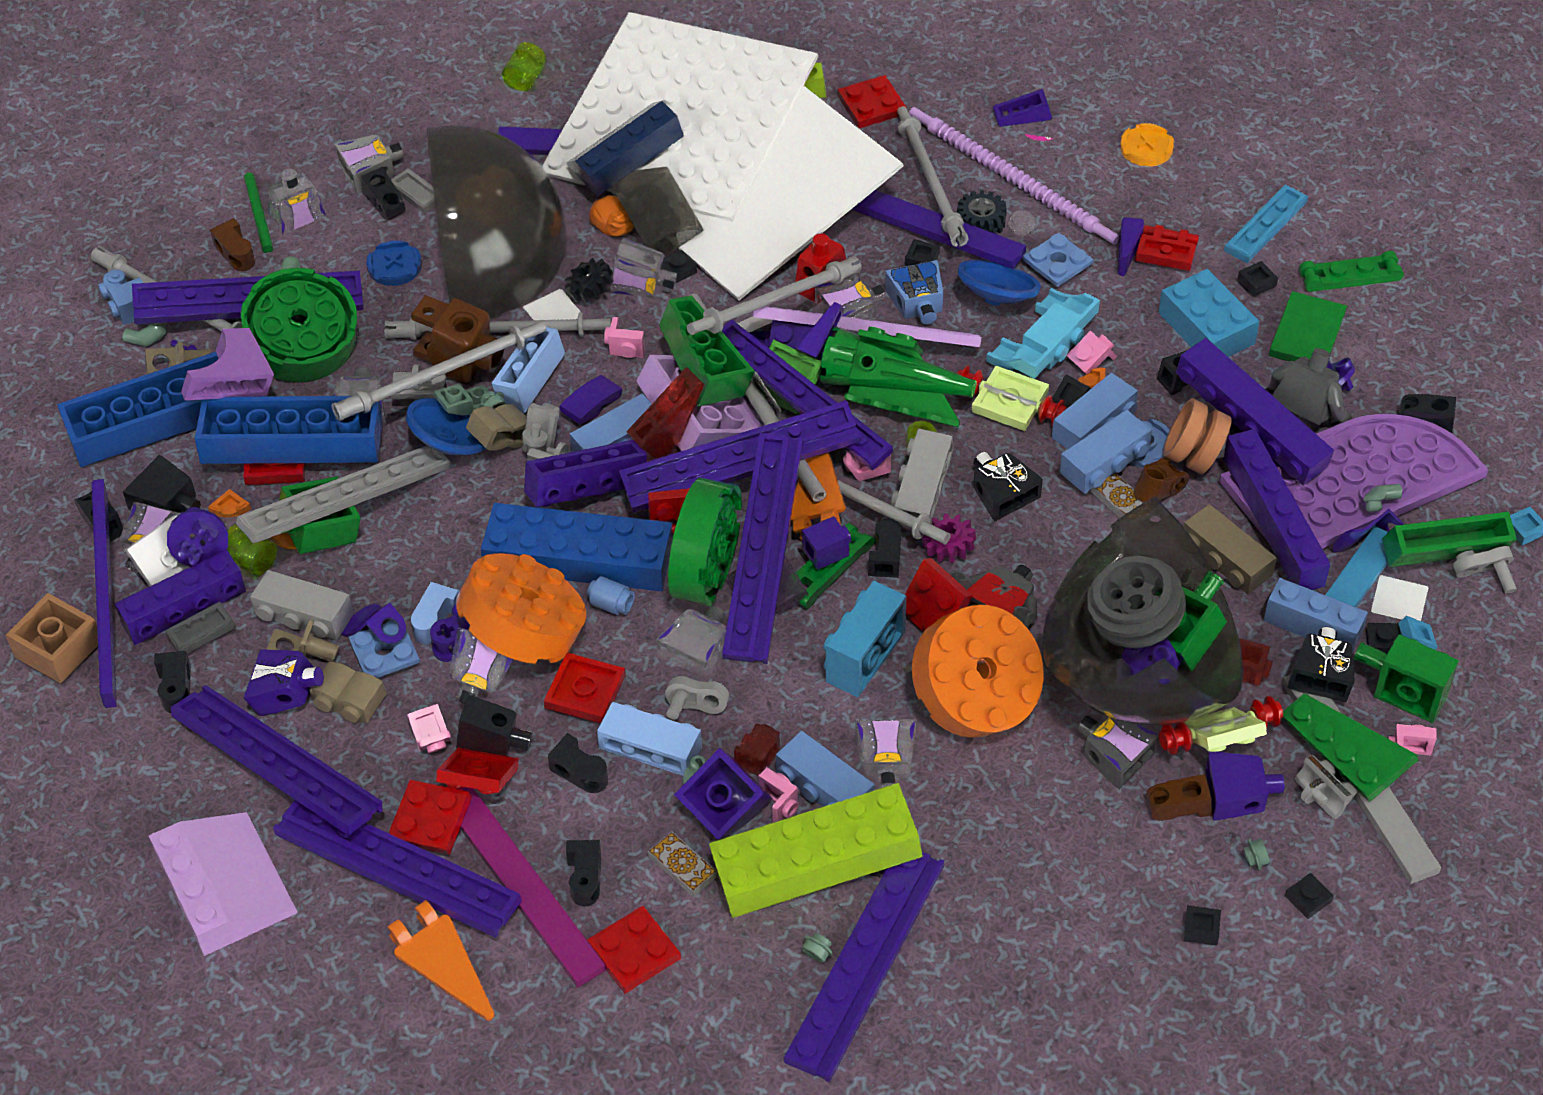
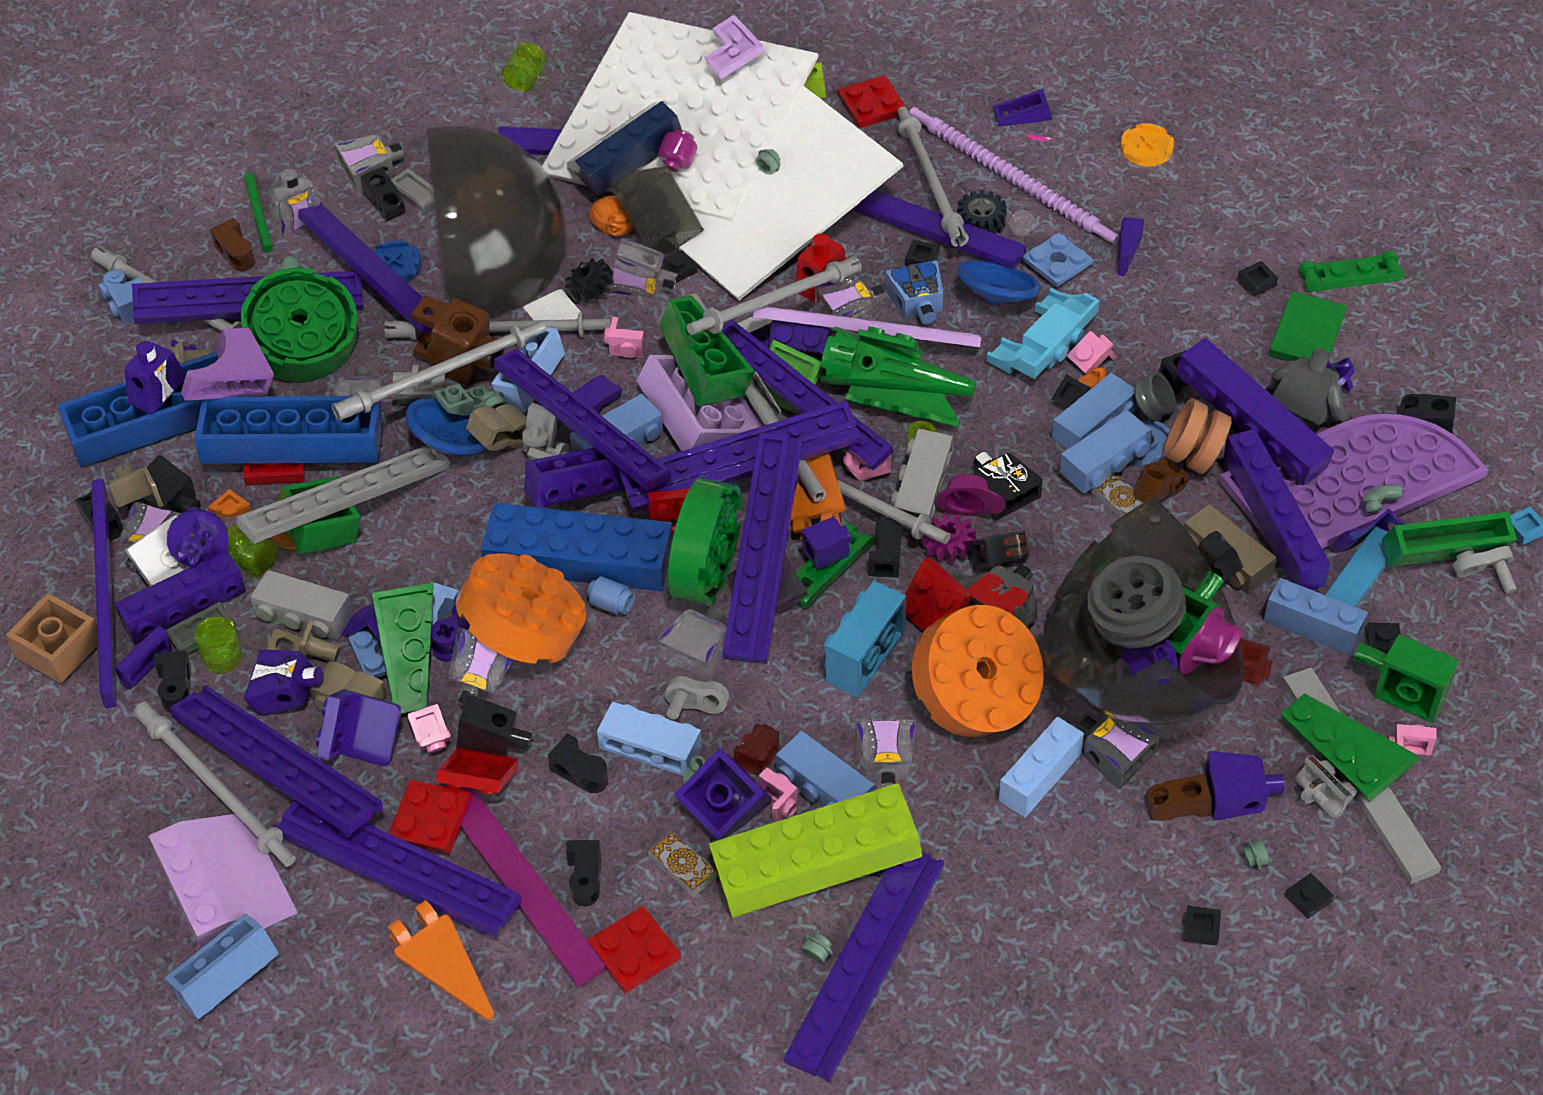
(133, 485): none -> dark tan bracket
(141, 659): none -> dark purple tile
(147, 336): sand green arm -> none
(152, 376): none -> dark purple torso
(160, 728): none -> light grey bar
(218, 644): none -> clear neon green wheel
(221, 966): none -> medium blue brick
(358, 727): none -> dark purple bracket
(363, 261): none -> dark purple tile
(404, 636): none -> green wing
(582, 419): none -> dark purple tile
(584, 687): red plate -> none
(667, 417): clear red slope -> none
(677, 150): none -> magenta head
(738, 47): none -> lavender plate
(768, 161): none -> sand green plate
(815, 340): dark purple slope -> none
(969, 496): none -> magenta piece
(999, 549): none -> black leg
(1012, 398): yellowish green plate -> none
(1041, 767): none -> light blue brick
(1155, 396): none -> dark grey piece
(1167, 247): red plate -> none
(1207, 309): dark azure brick -> none
(1212, 642): none -> magenta piece
(1220, 555): none -> black leg
(1223, 727): plate -> none
(1266, 223): dark azure tile -> none
(1324, 666): black torso -> none
(1399, 598): white sticker -> none
(1418, 631): dark azure plate -> none

